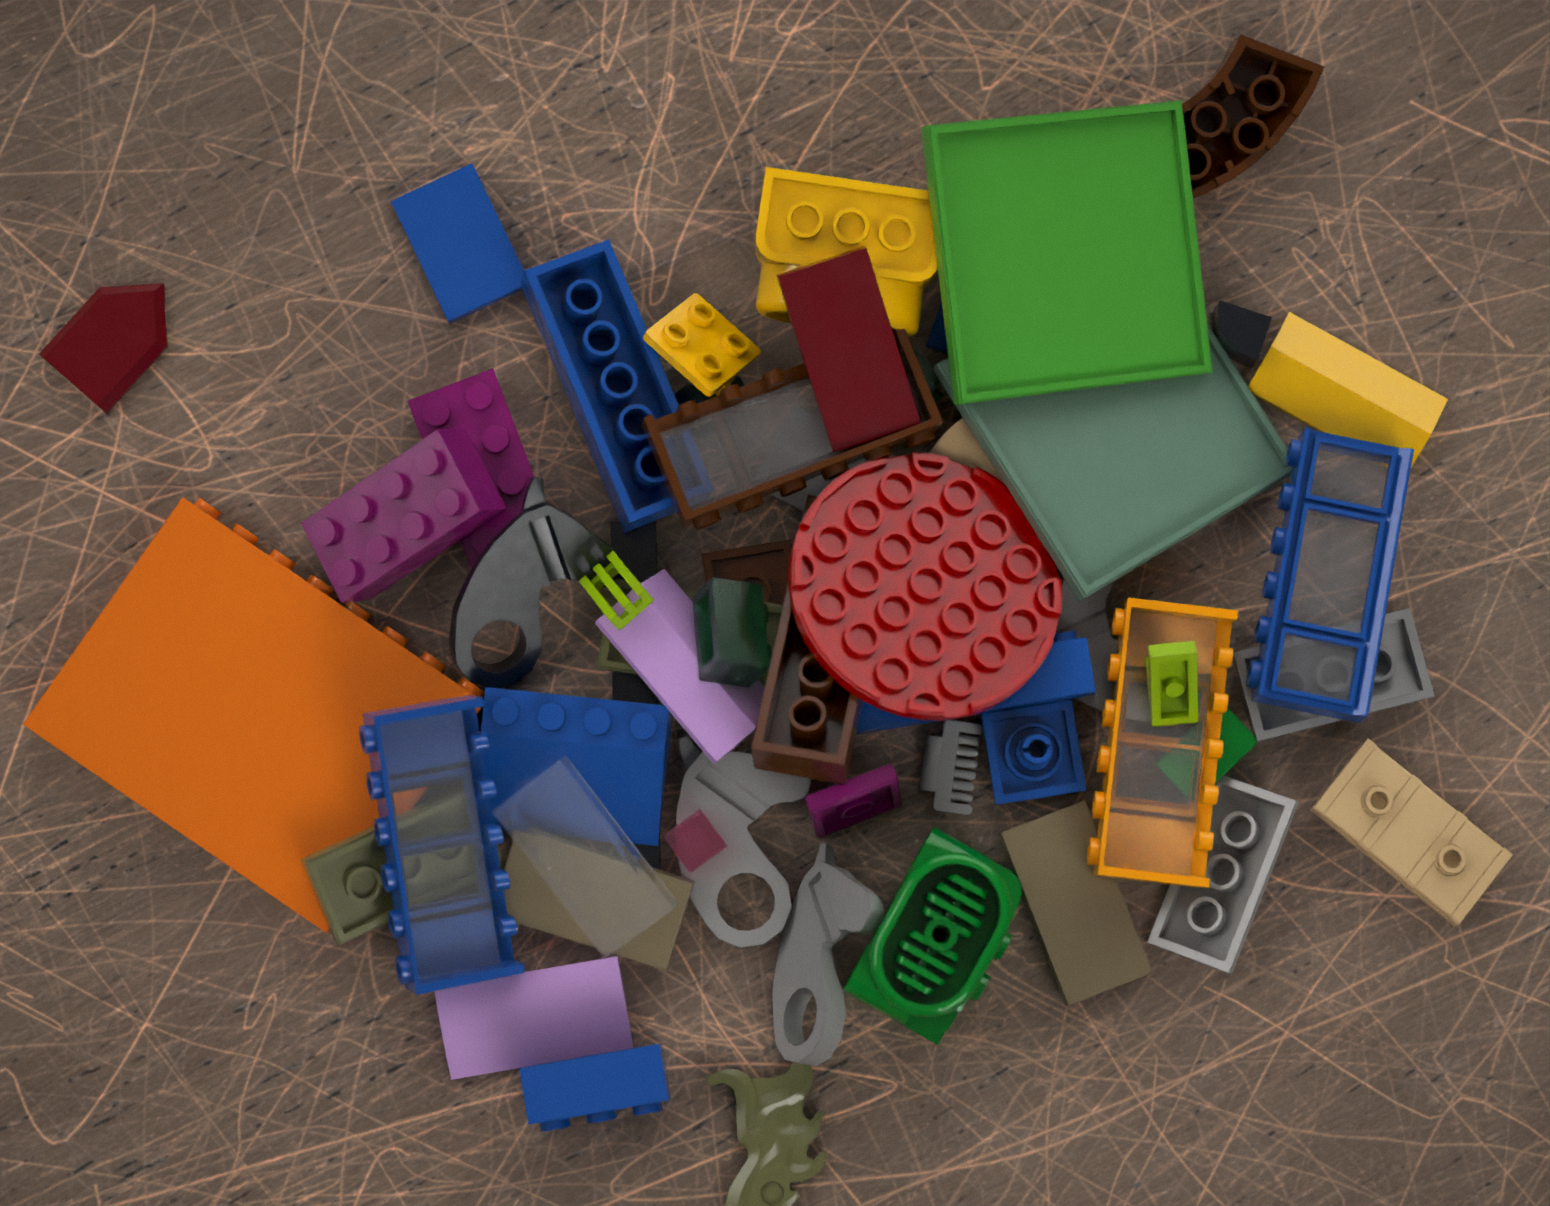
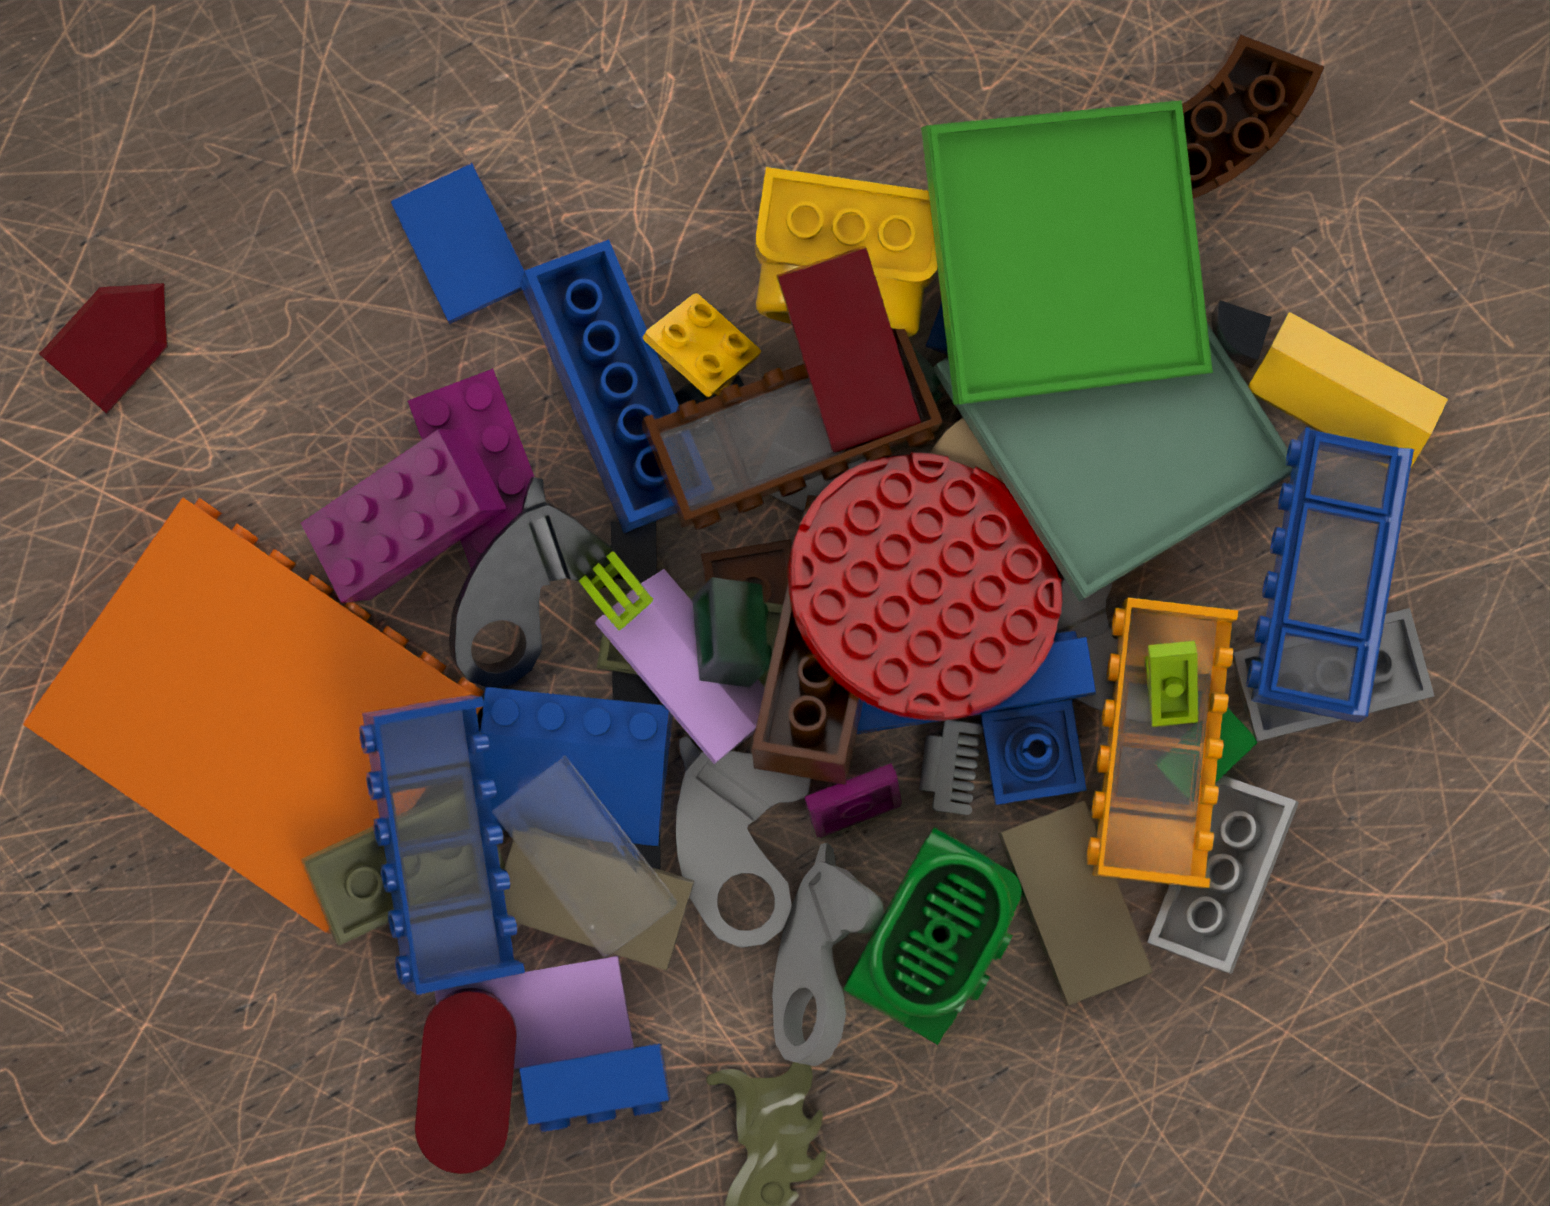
(465, 1081): none -> dark red tile
(695, 841): clear pink tile -> none
(1411, 832): tan container -> none

